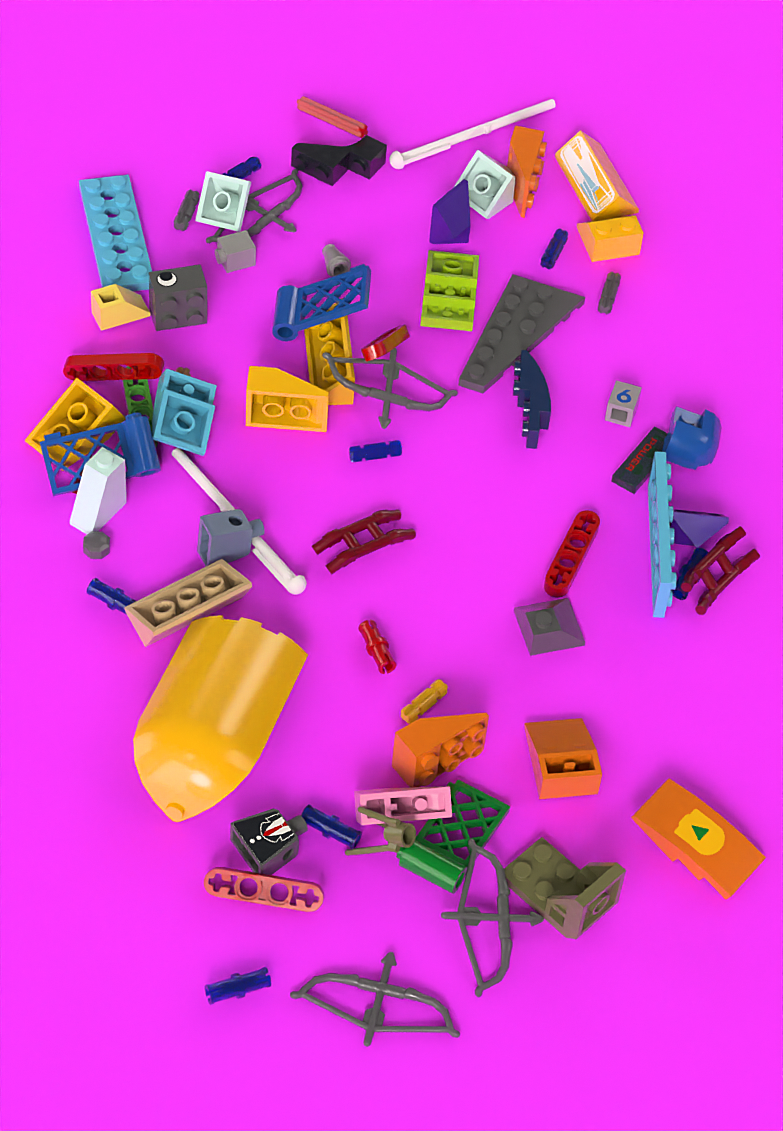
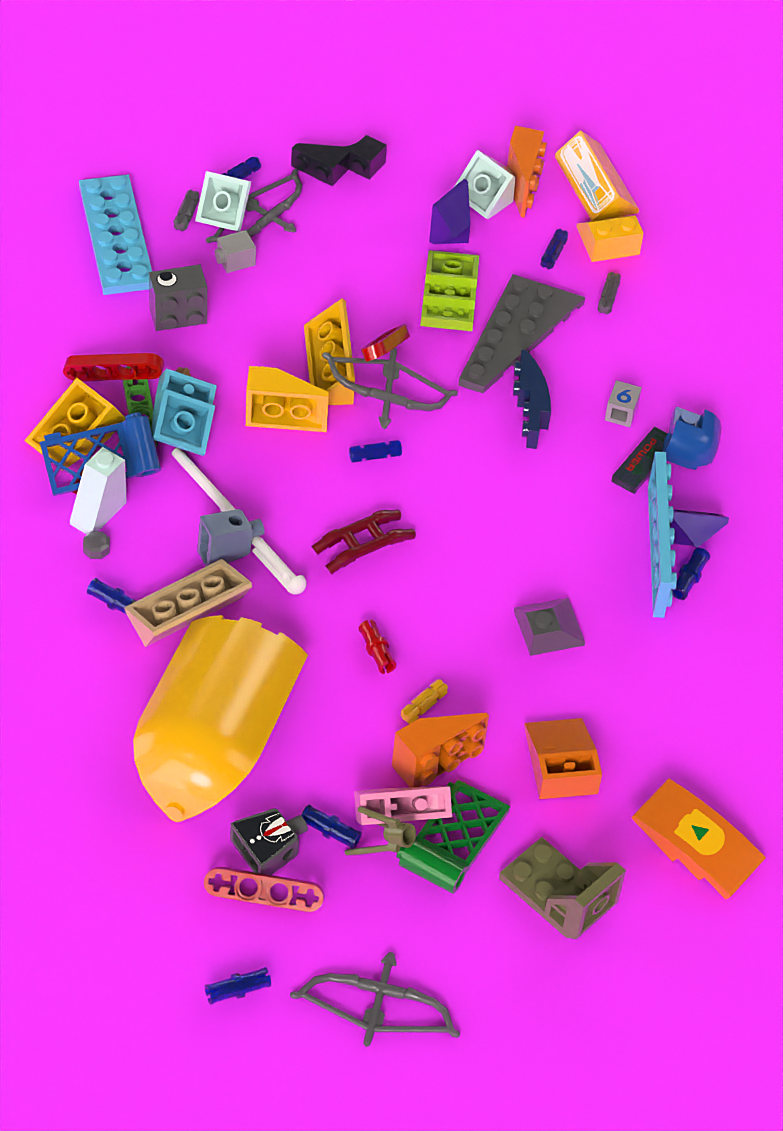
(117, 306): light yellow slope -> none
(293, 308): blue piece -> none
(332, 117): axle -> none
(335, 261): light grey cone -> none
(399, 160): white bar -> none
(472, 917): dark grey piece -> none
(571, 553): red beam -> none
(730, 570): dark red piece -> none

